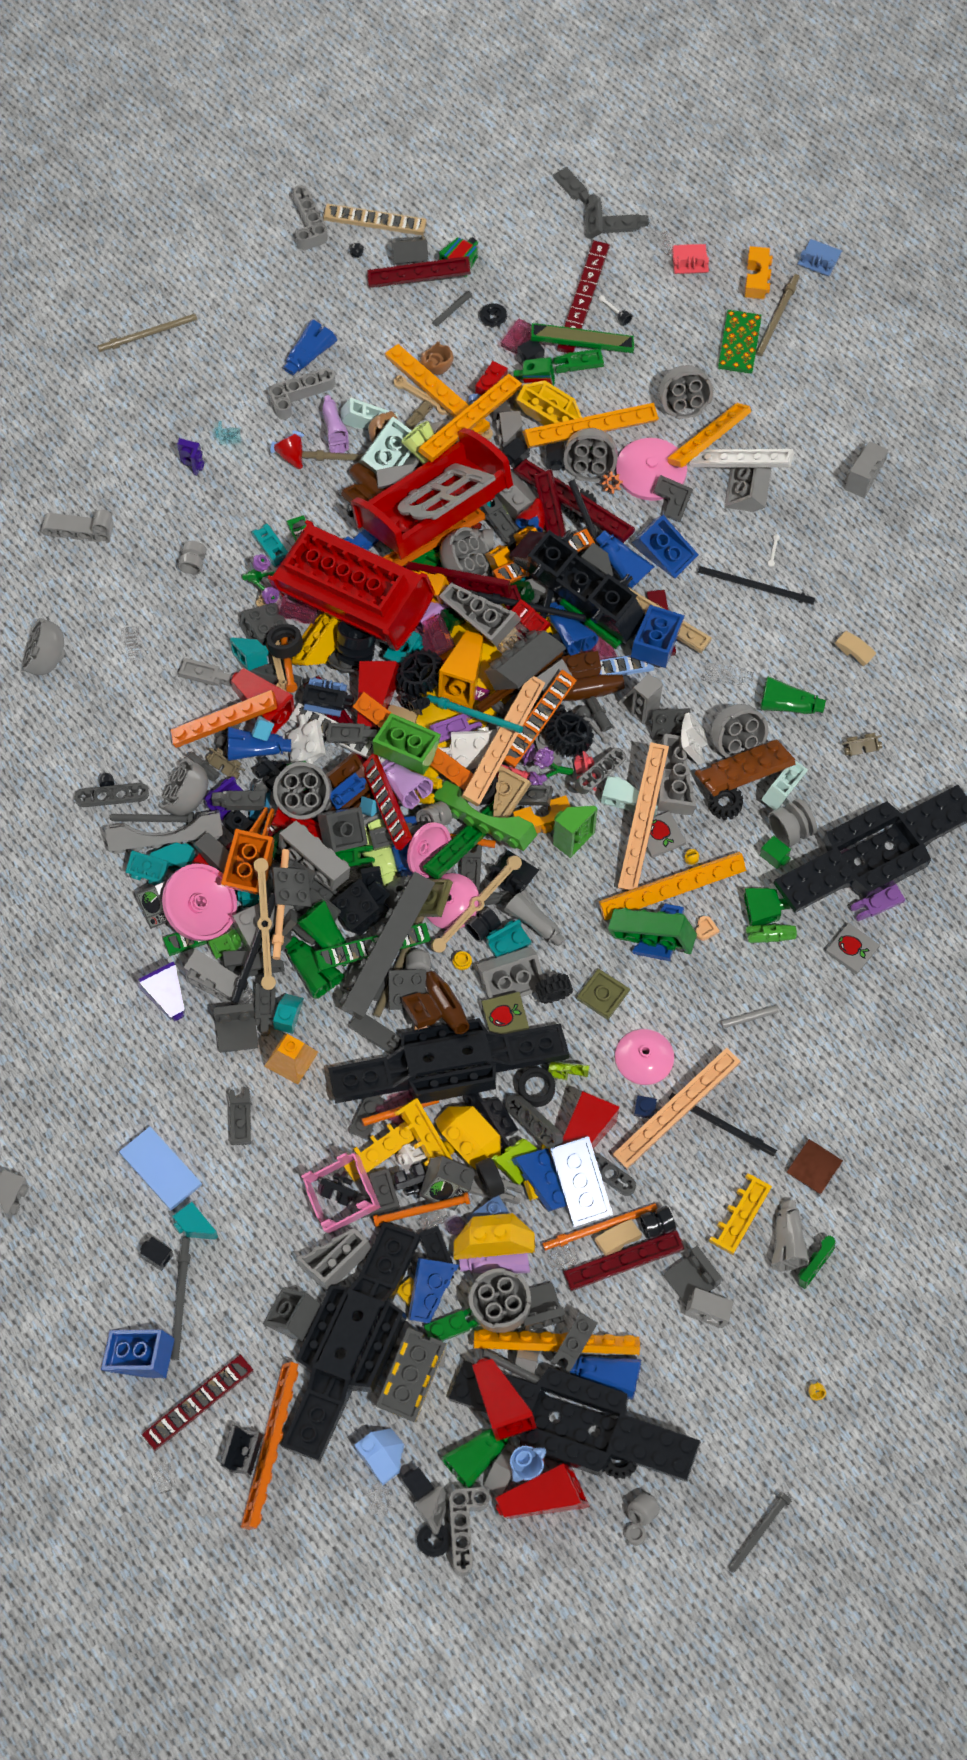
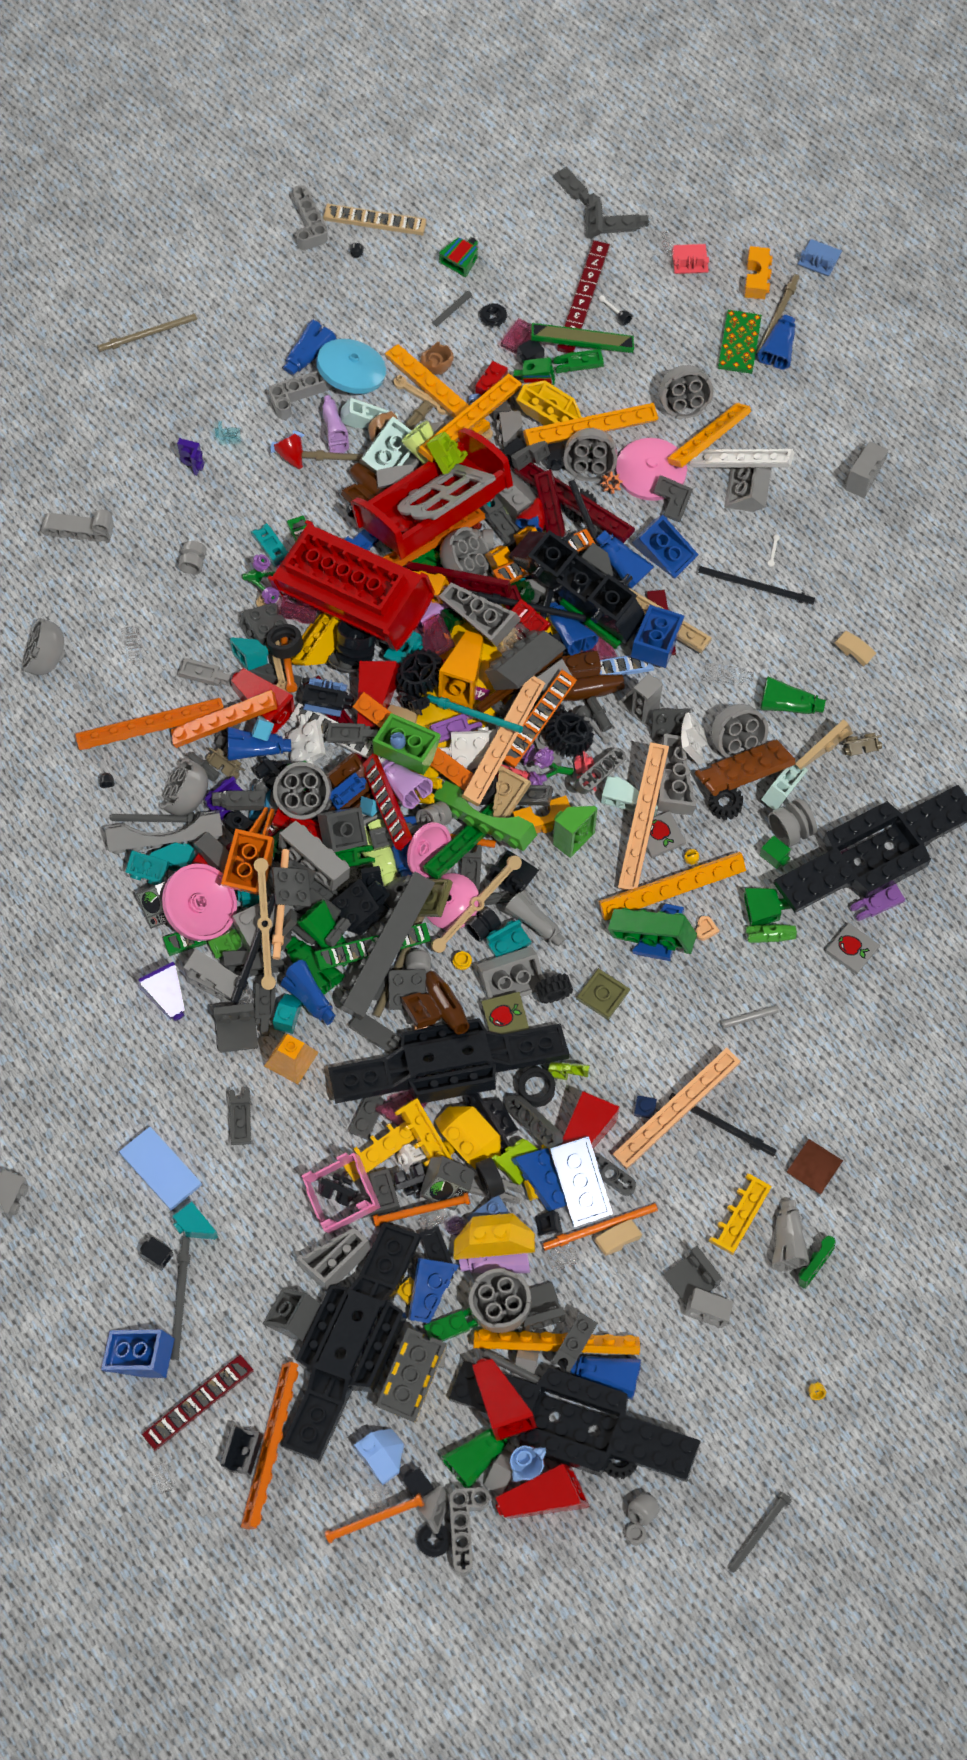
(111, 791): dark grey beam -> none
(146, 724): none -> orange plate
(302, 985): none -> blue piece
(331, 1535): none -> orange bar
(335, 935): none -> dark grey piece
(351, 366): none -> medium azure dish
(388, 1114): orange bar -> none
(397, 740): none -> medium blue hinge
(409, 250): dark grey slope -> none
(419, 272): dark red tile -> none
(445, 452): none -> lime slope
(534, 452): none -> dark grey slope
(548, 1223): none -> black slope
(623, 1260): dark red tile -> none
(640, 1067): bright pink dish -> none
(658, 1222): black wheel -> none
(779, 344): none -> blue piece
(826, 744): none -> tan wing

